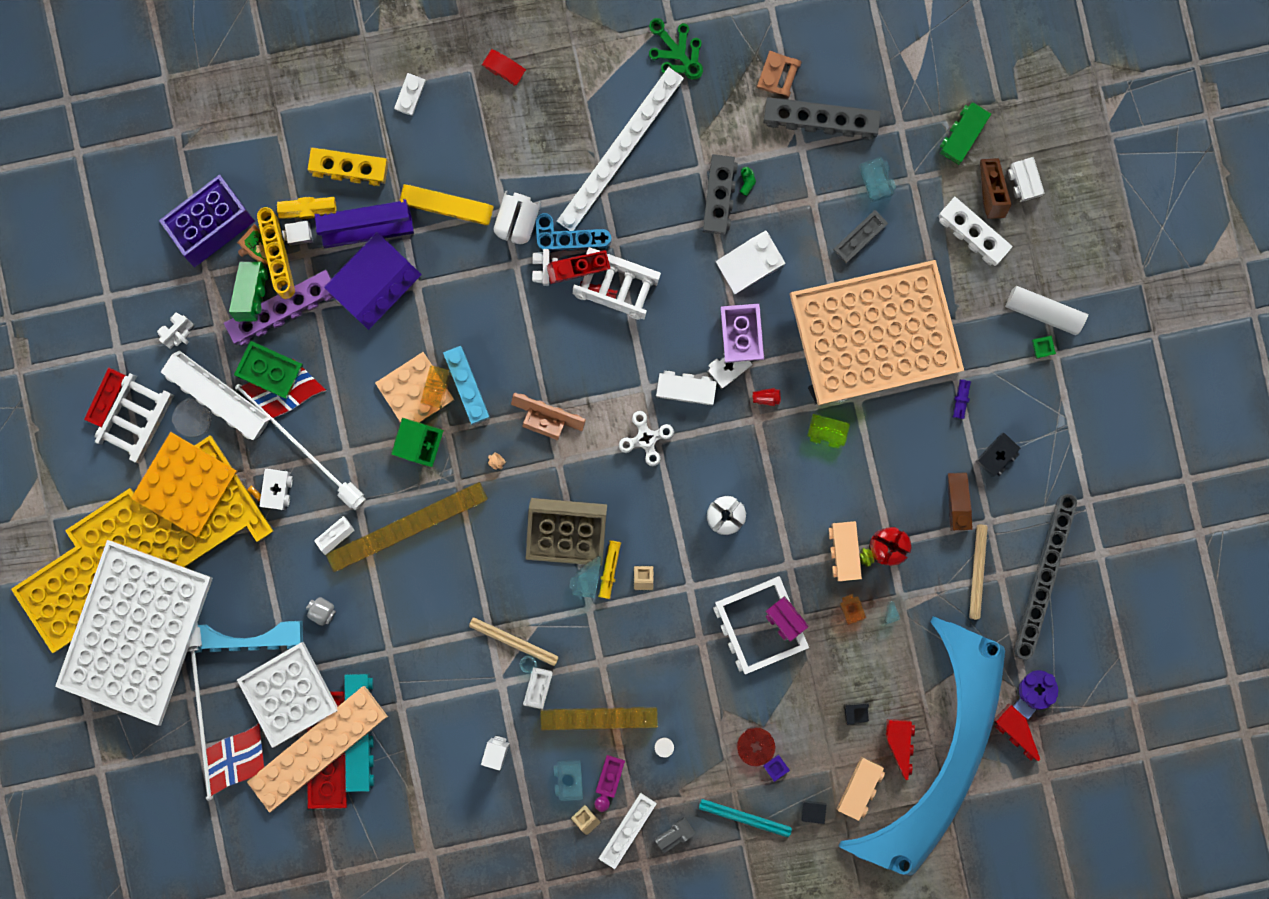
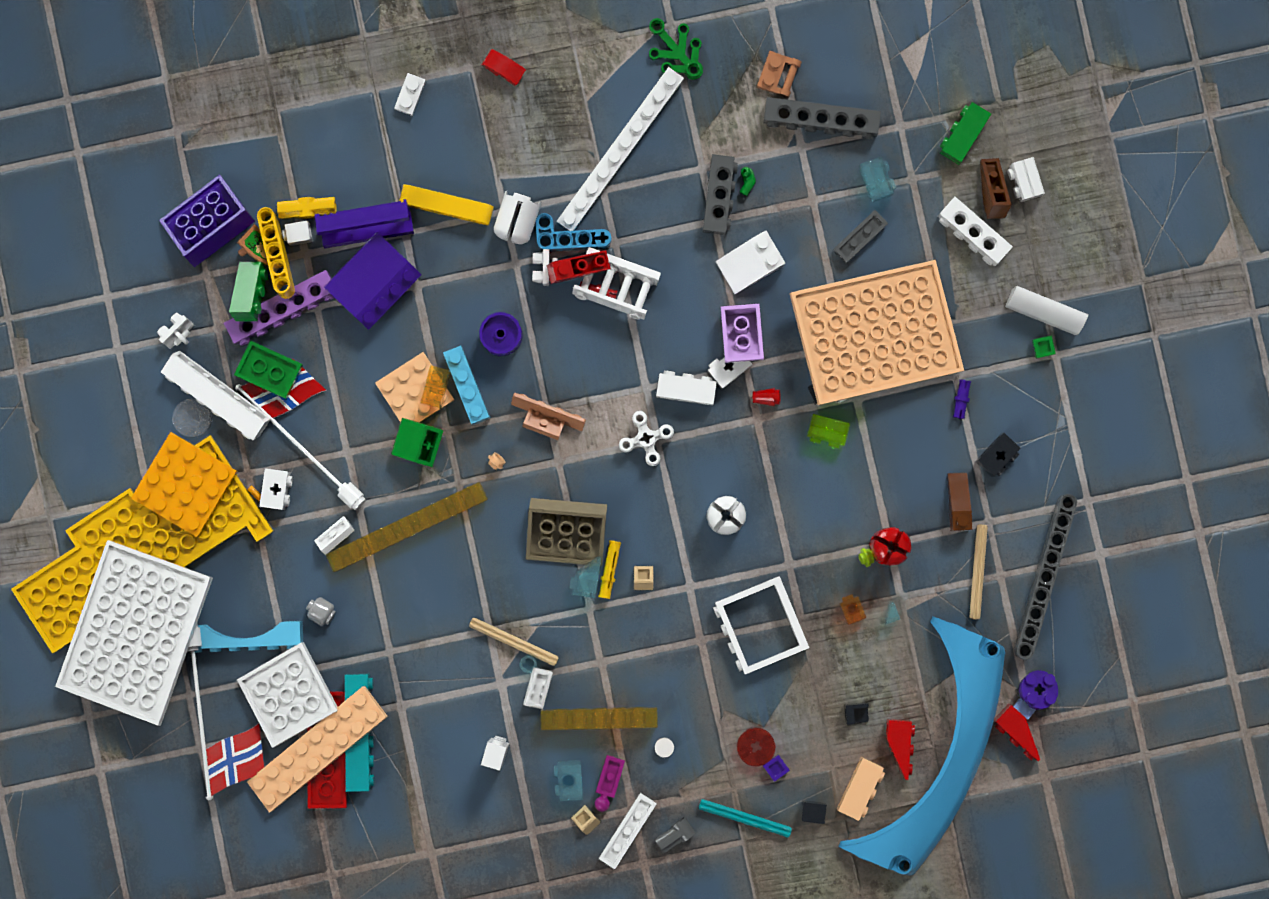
(105, 397): red plate -> none
(153, 417): white fence -> none
(319, 157): yellow brick -> none
(500, 345): none -> dark purple wheel
(786, 619): magenta brick -> none
(845, 551): light nougat brick -> none

